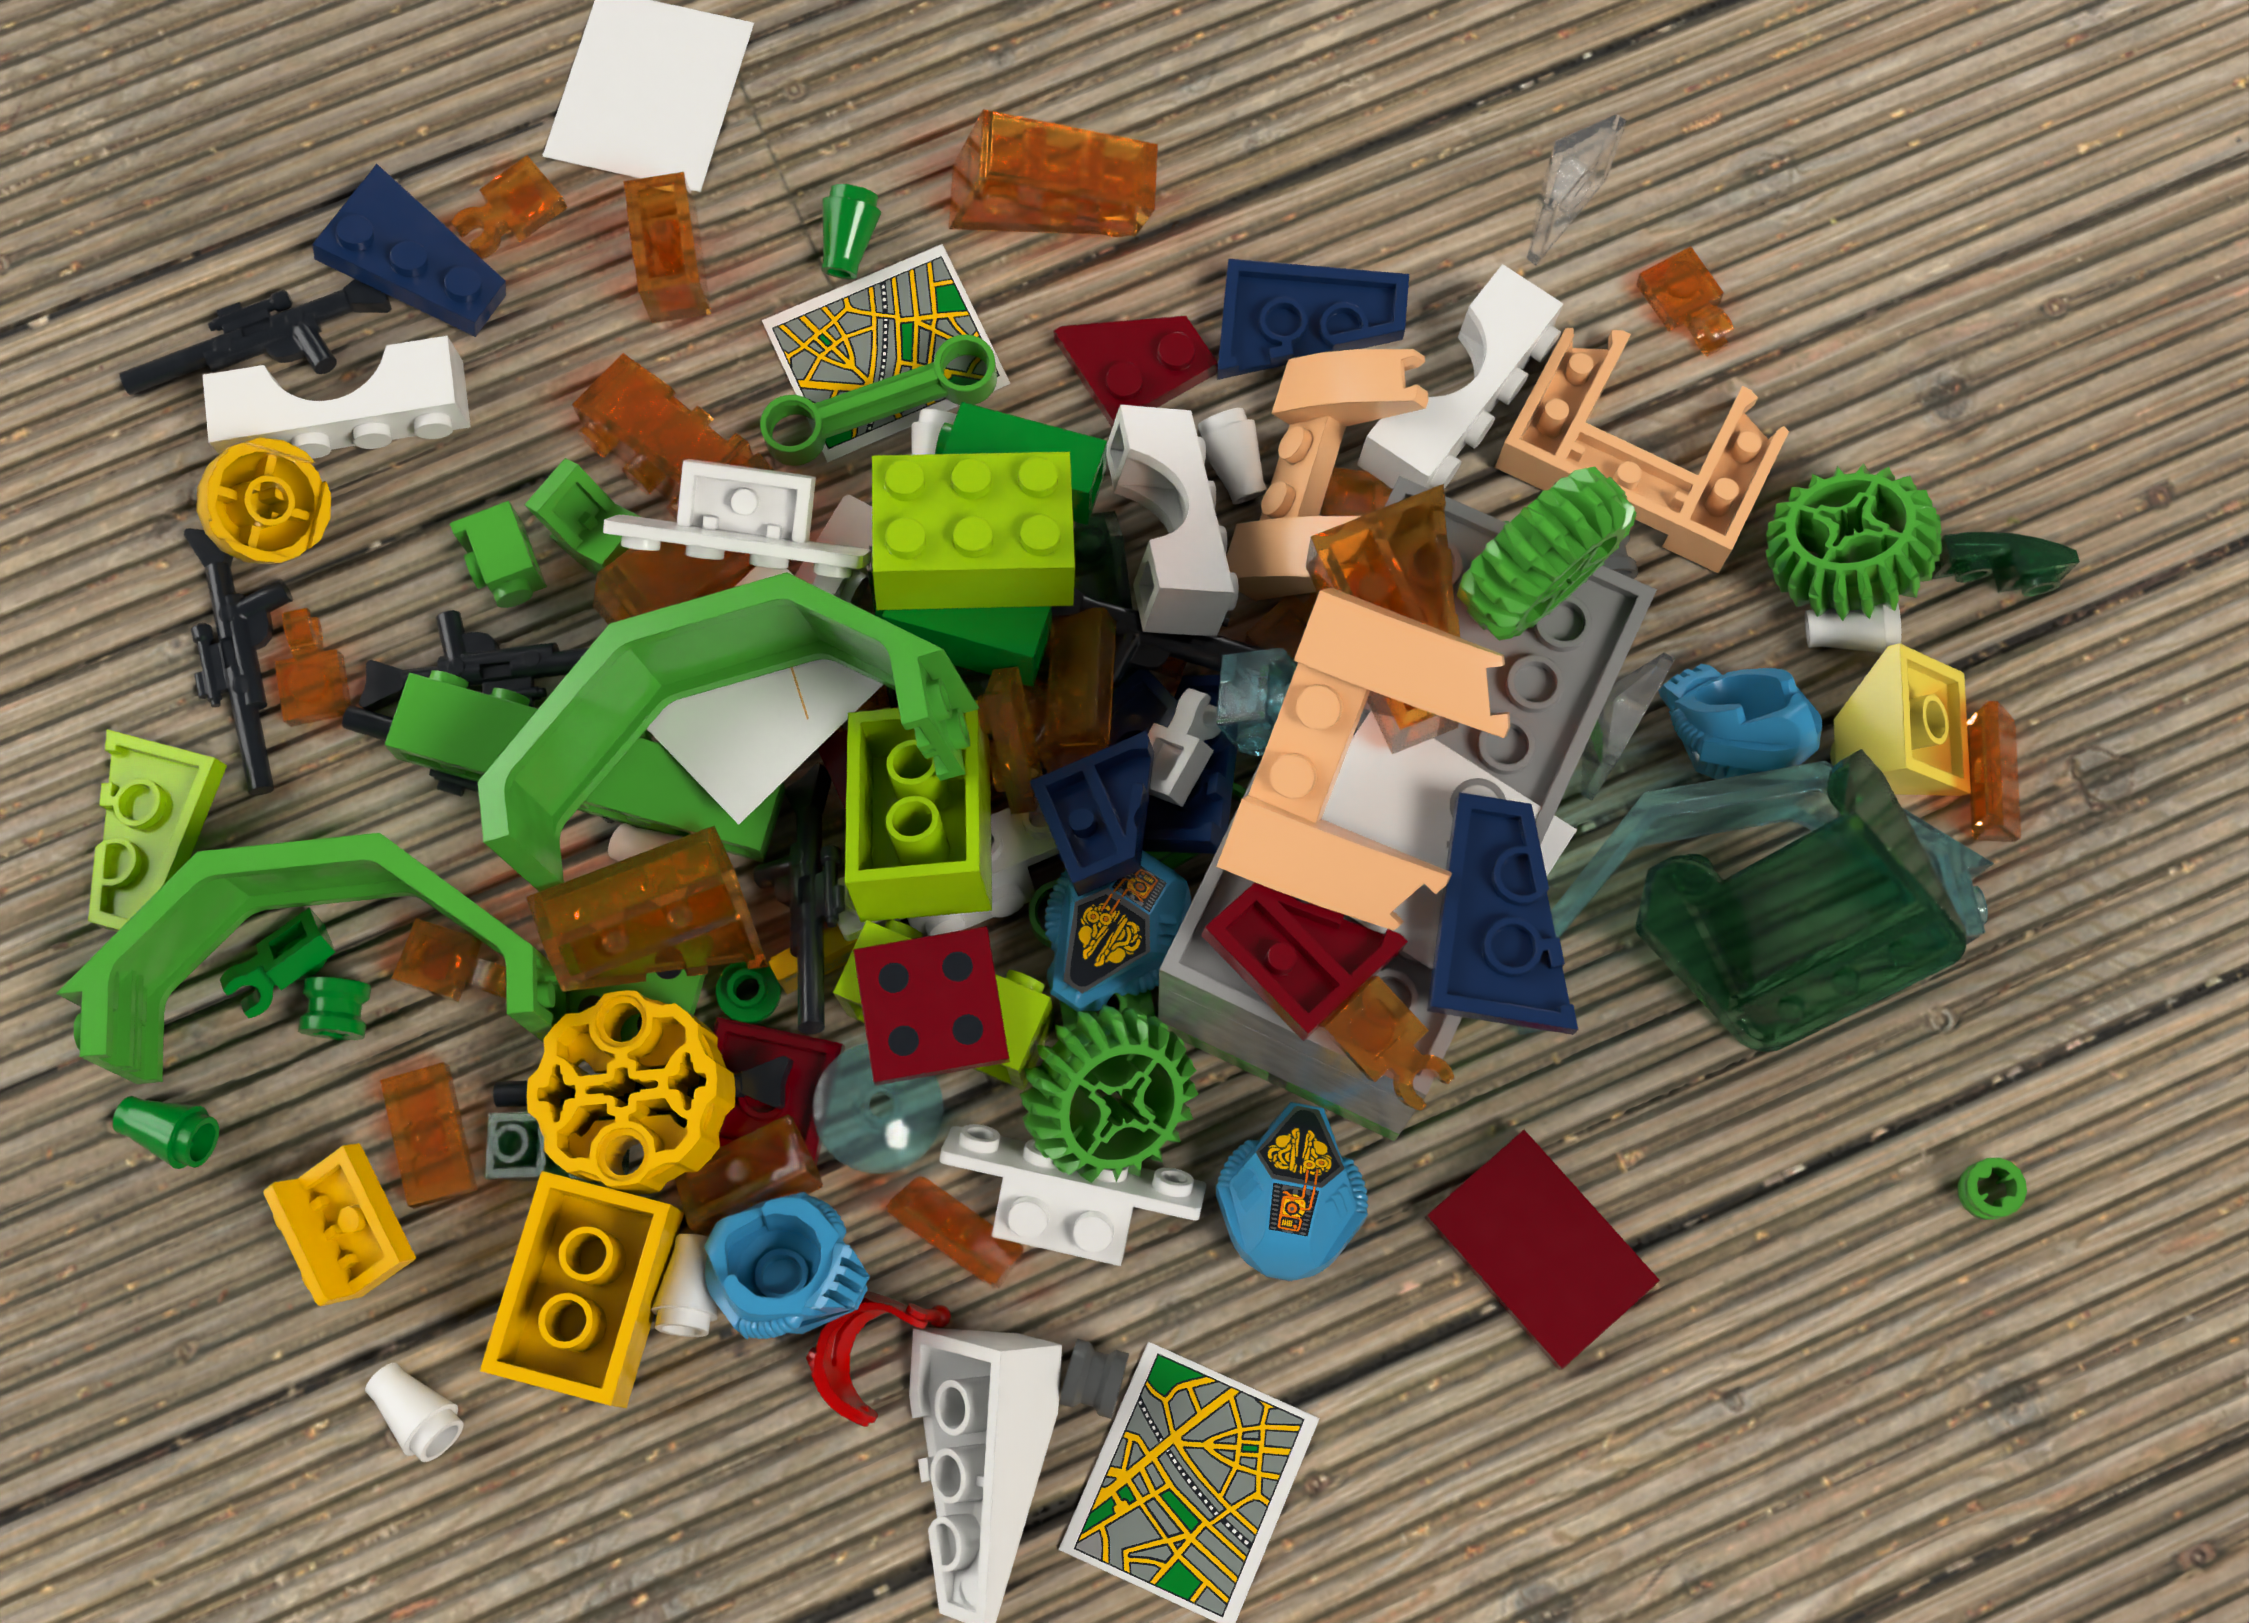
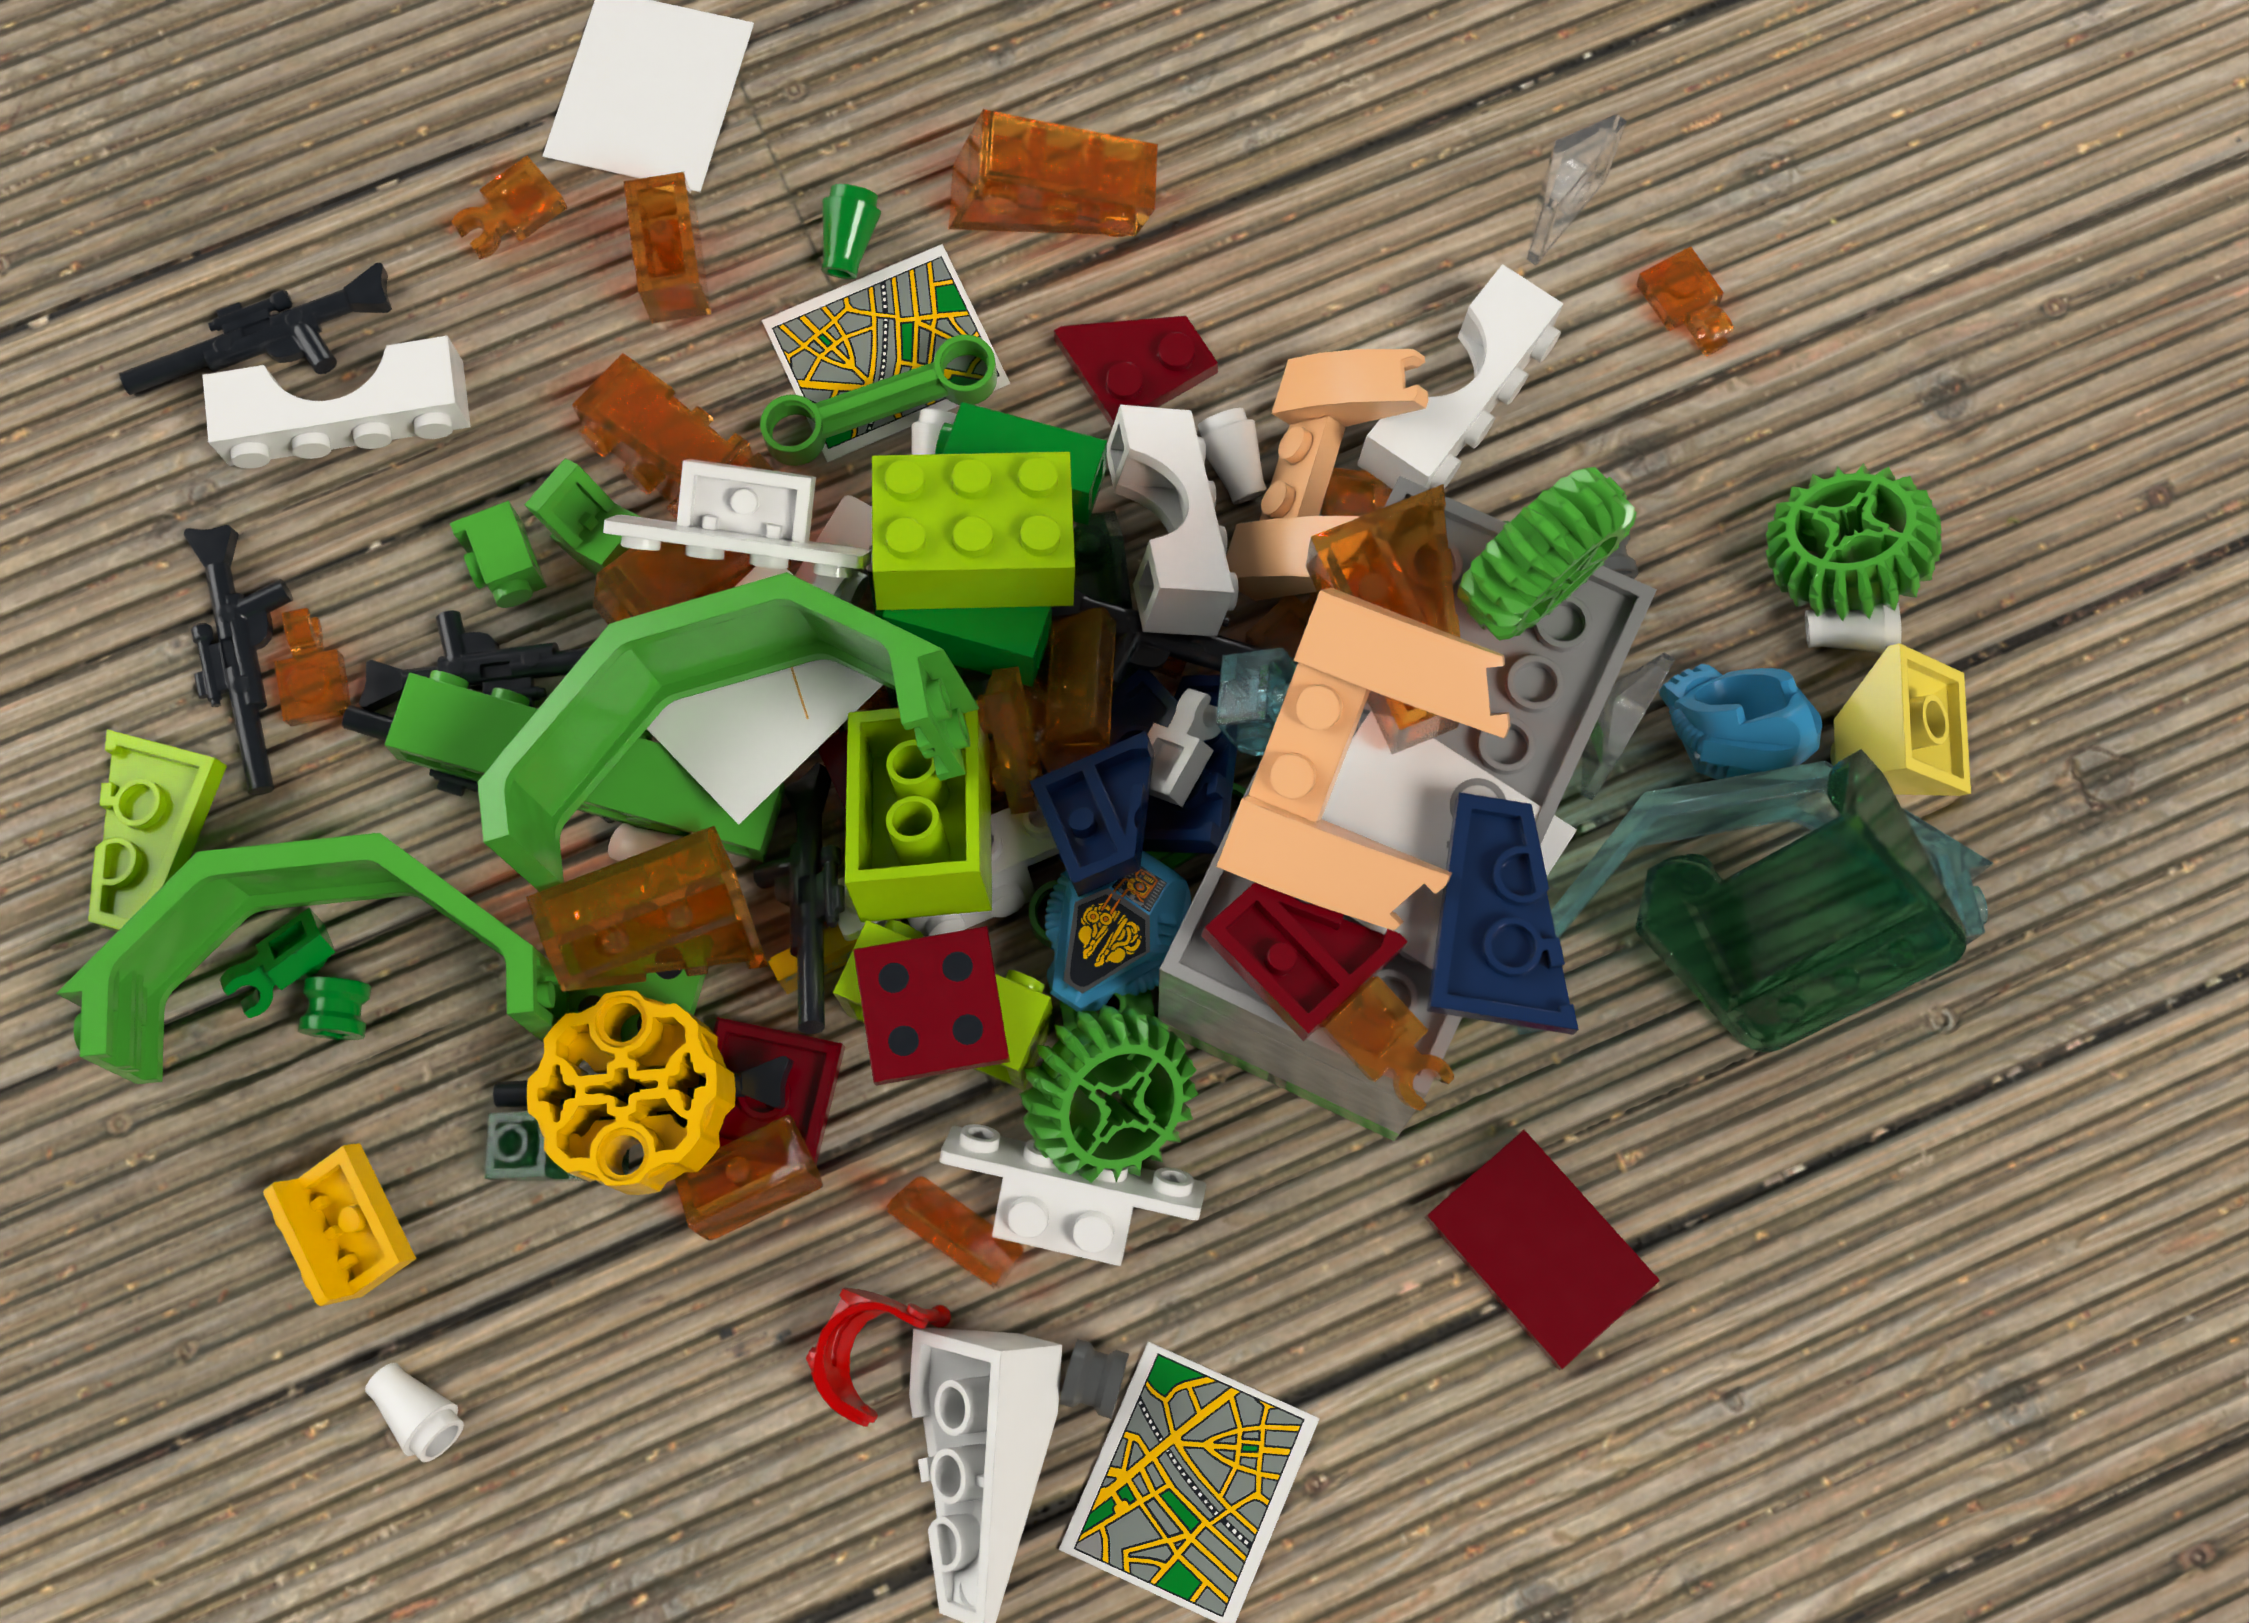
(171, 1131): green cone -> none
(263, 501): yellow cylinder -> none
(409, 254): dark blue wing -> none
(428, 1135): clear orange plate -> none
(445, 962): clear orange plate -> none
(582, 1290): yellow brick -> none
(683, 1298): white cone -> none
(748, 1010): green plate -> none
(783, 1267): dark azure helmet -> none
(860, 1137): clear light blue dish -> none
(1292, 1196): dark azure helmet -> none
(1305, 310): dark blue wing -> none
(1694, 510): light nougat wedge -> none
(1993, 775): clear orange slope -> none
(2001, 1207): bright green bush -> none
(2013, 558): clear green slope -> none

